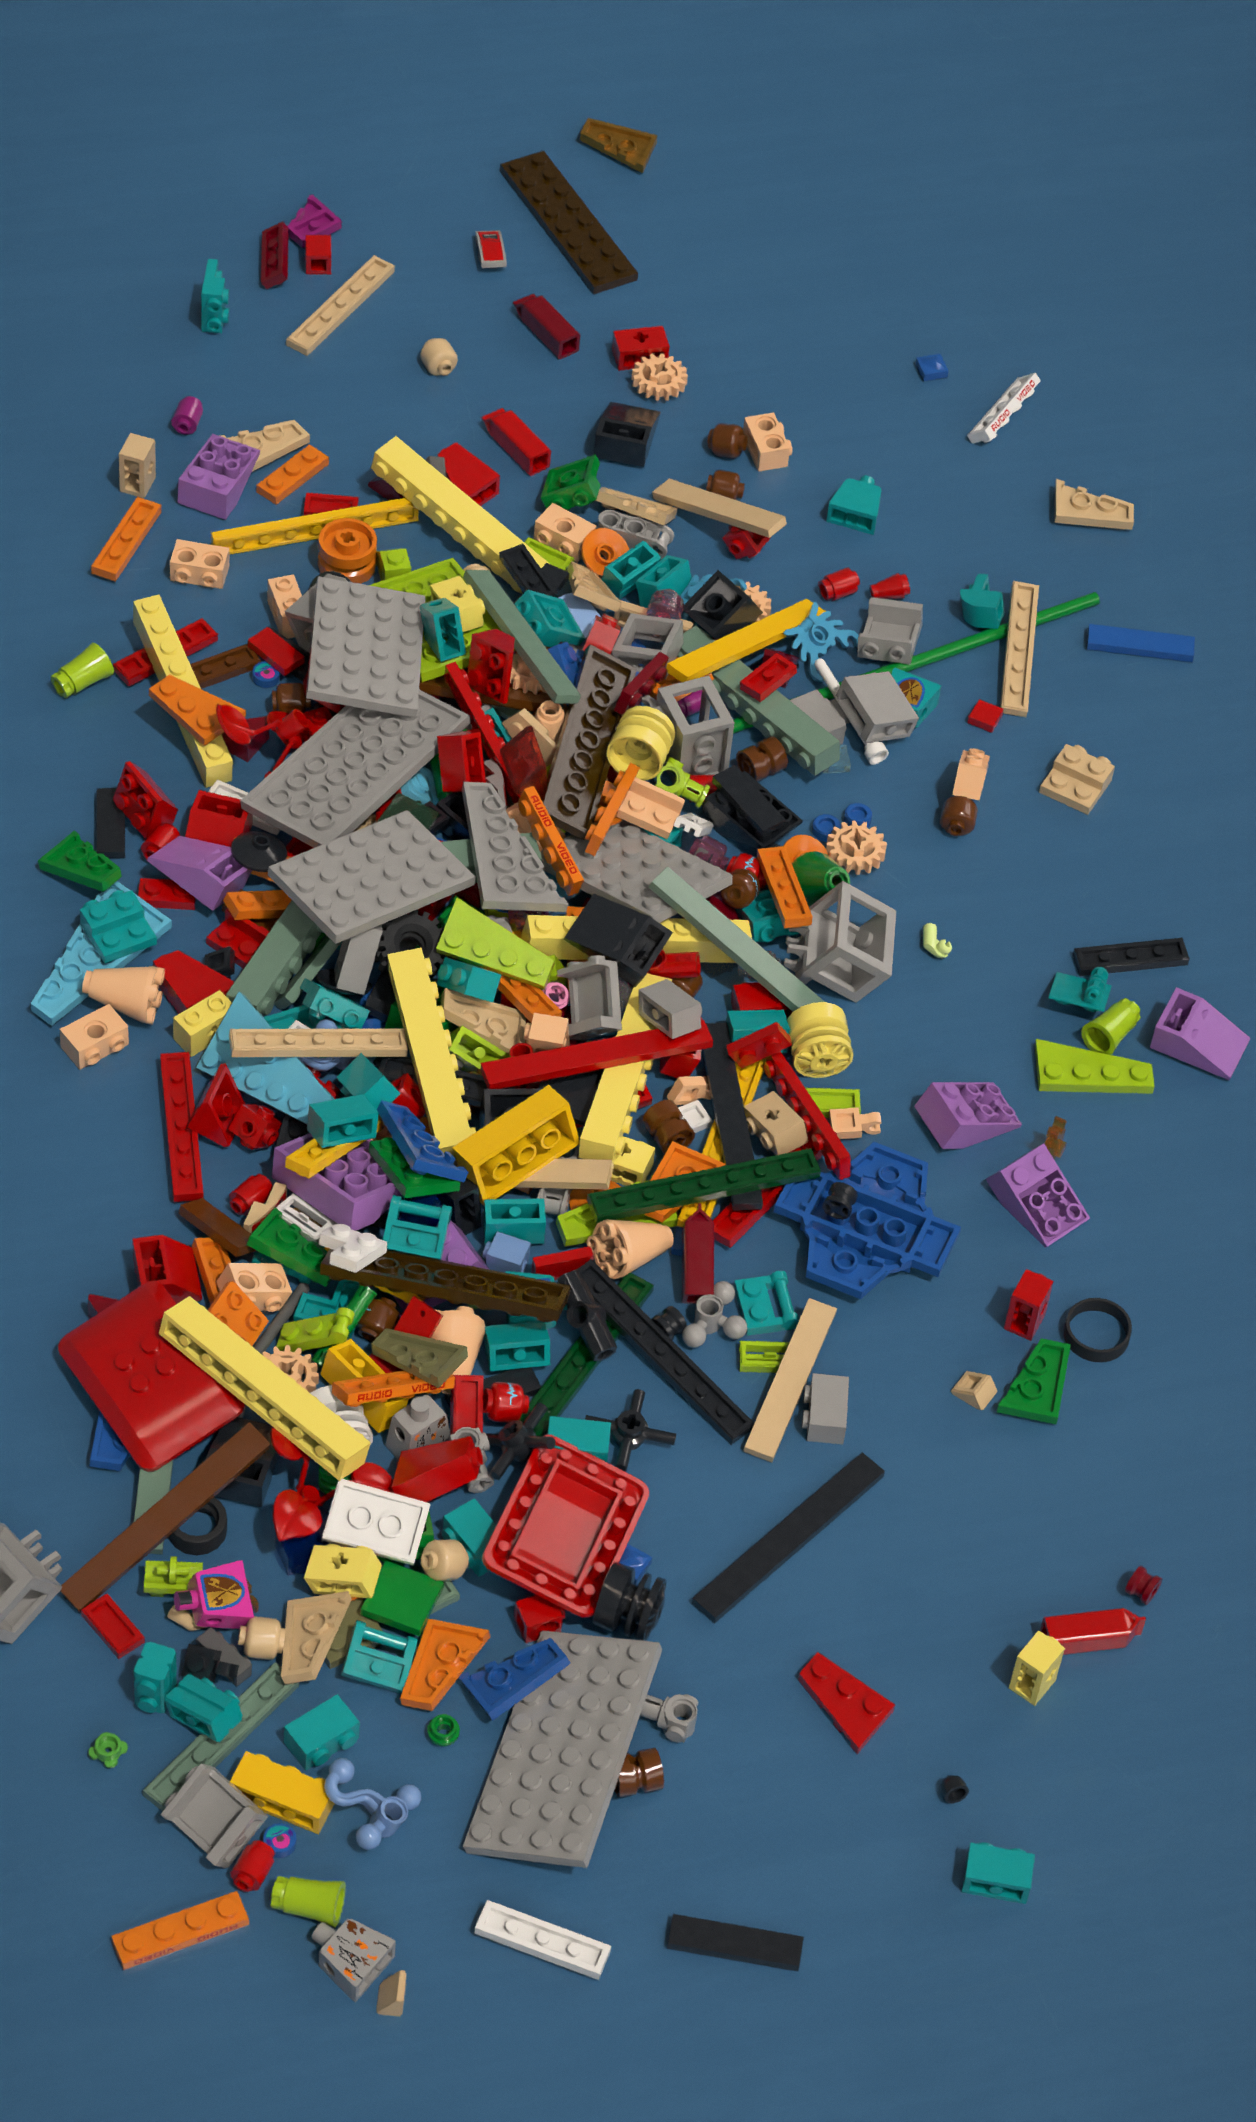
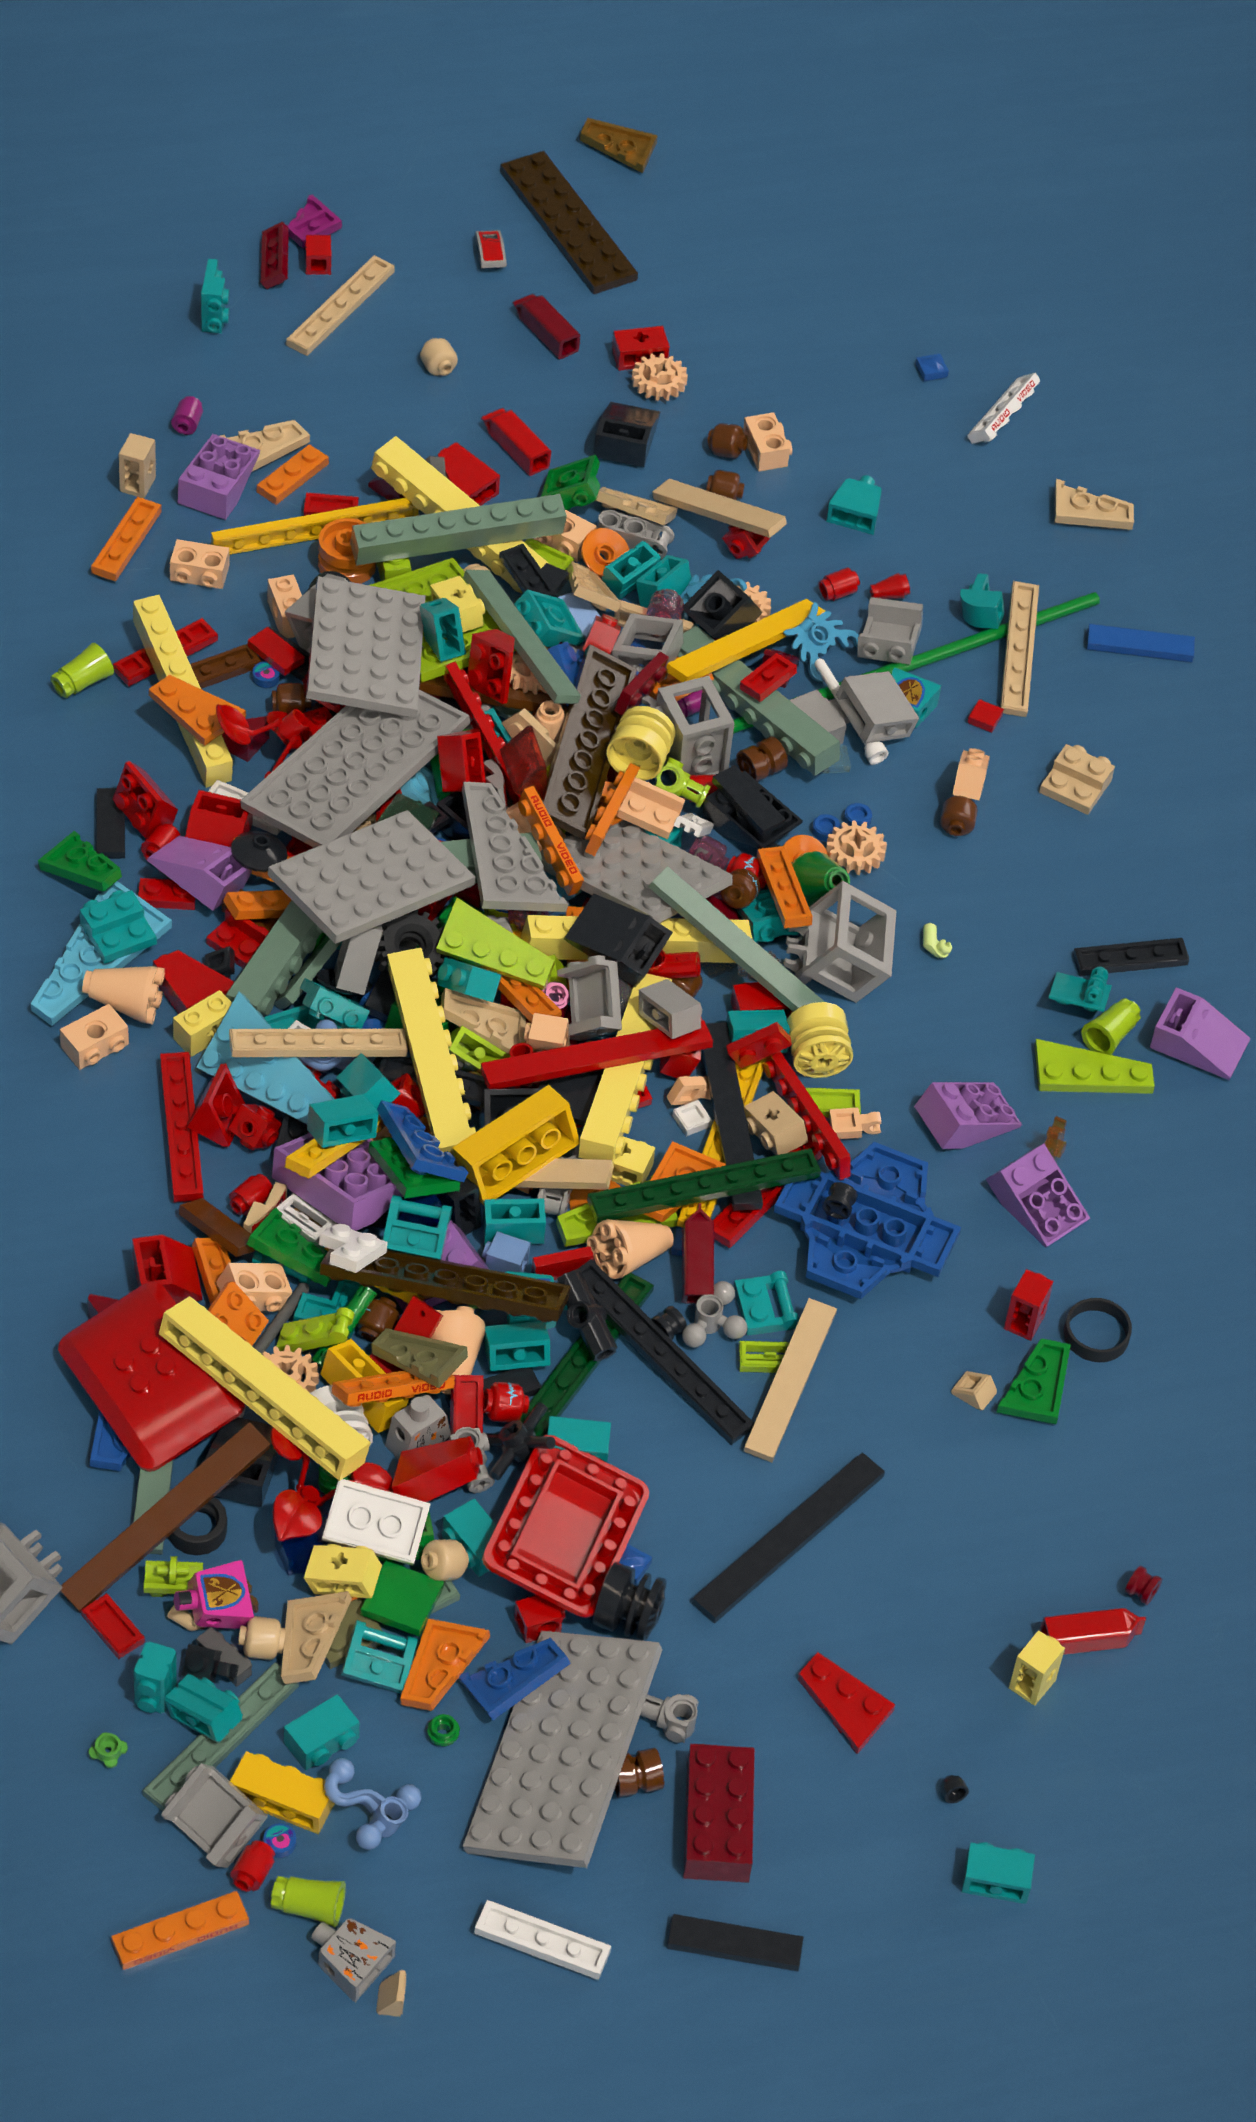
(458, 529): none -> sand green brick
(632, 1430): black bar -> none
(667, 1125): reddish brown wheel -> none
(719, 1813): none -> dark red brick
(827, 1408): light grey brick -> none

